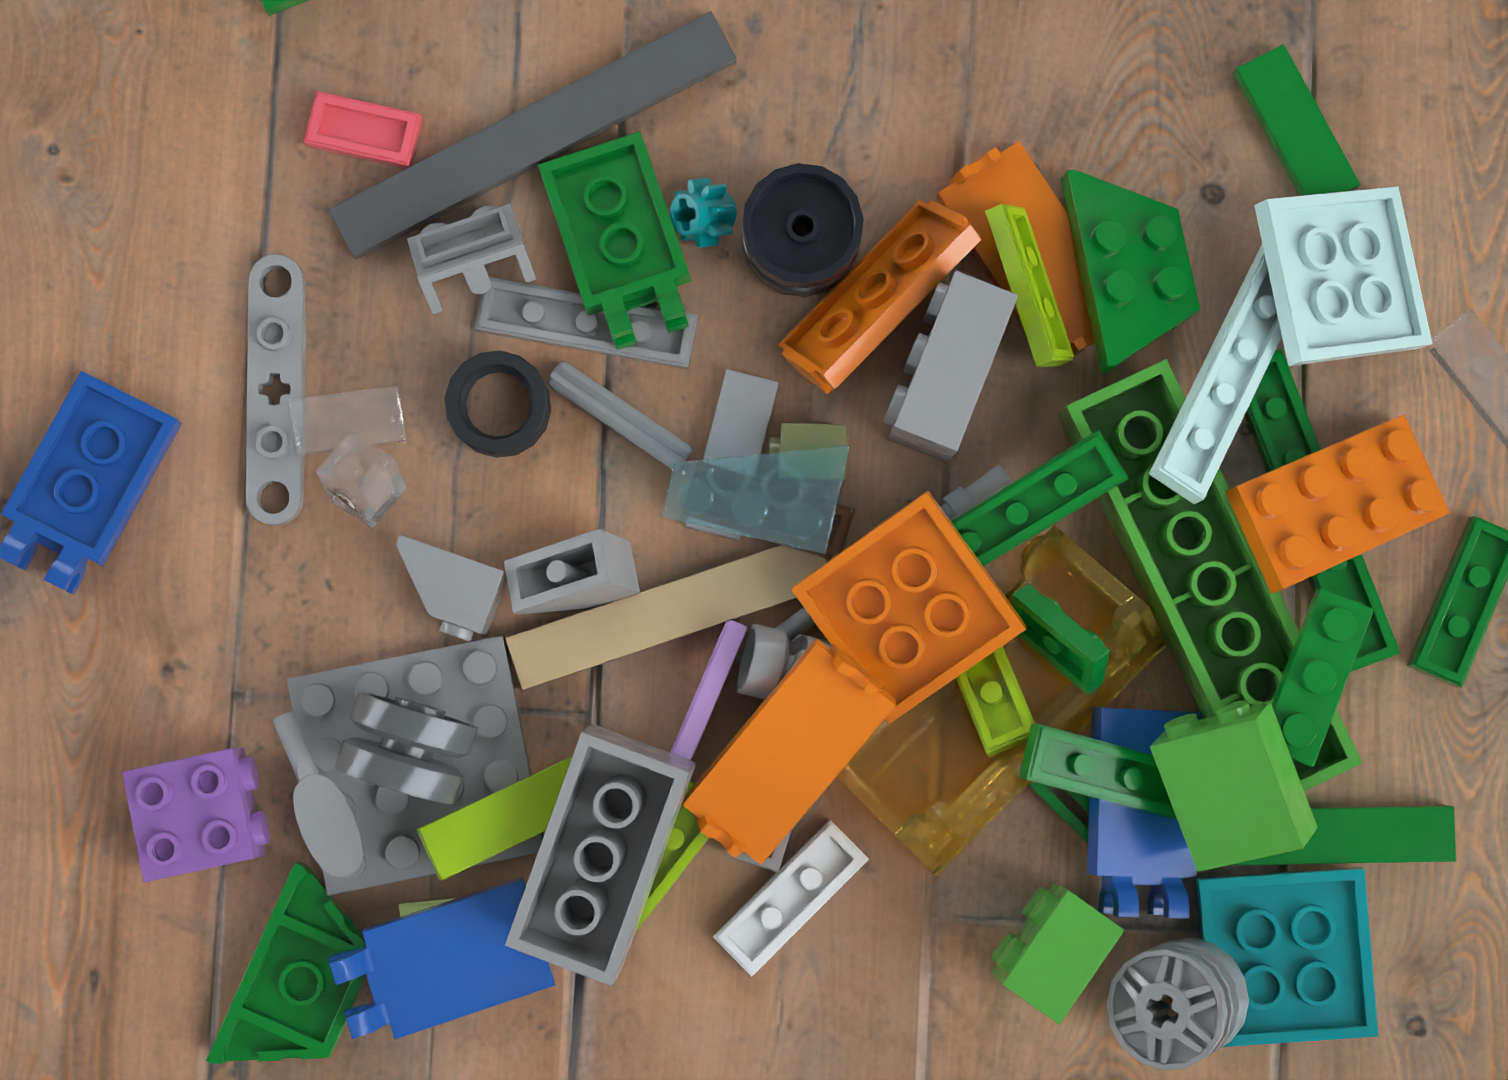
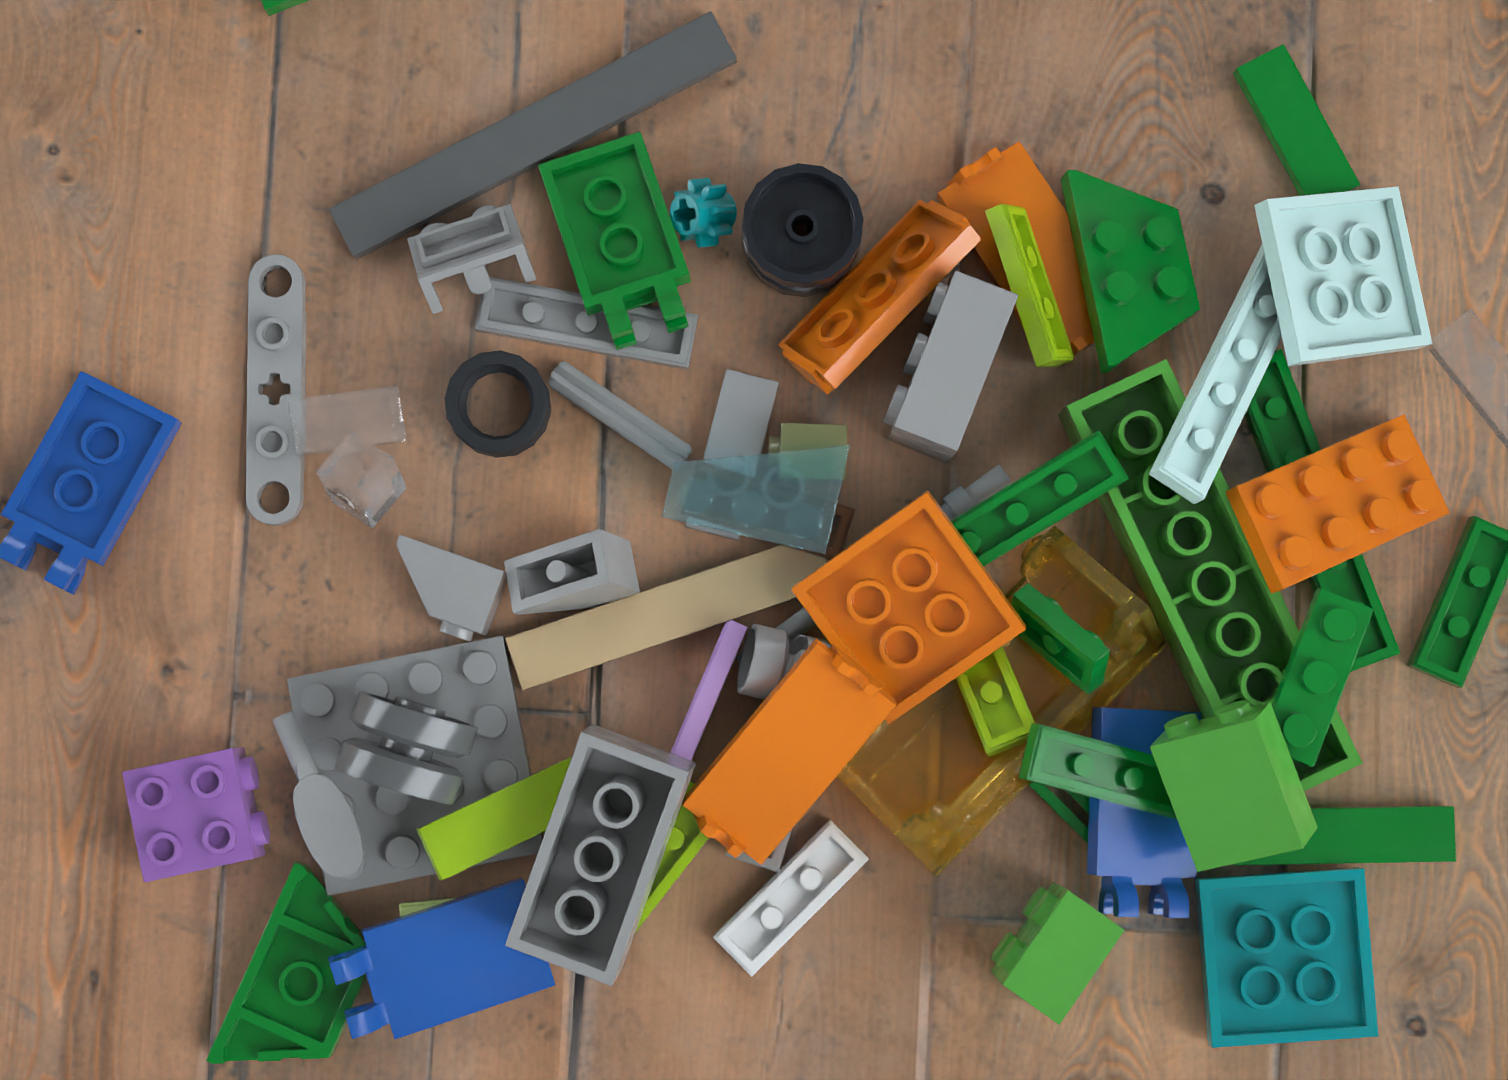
(363, 130): coral tile -> none
(1206, 994): light grey wheel -> none

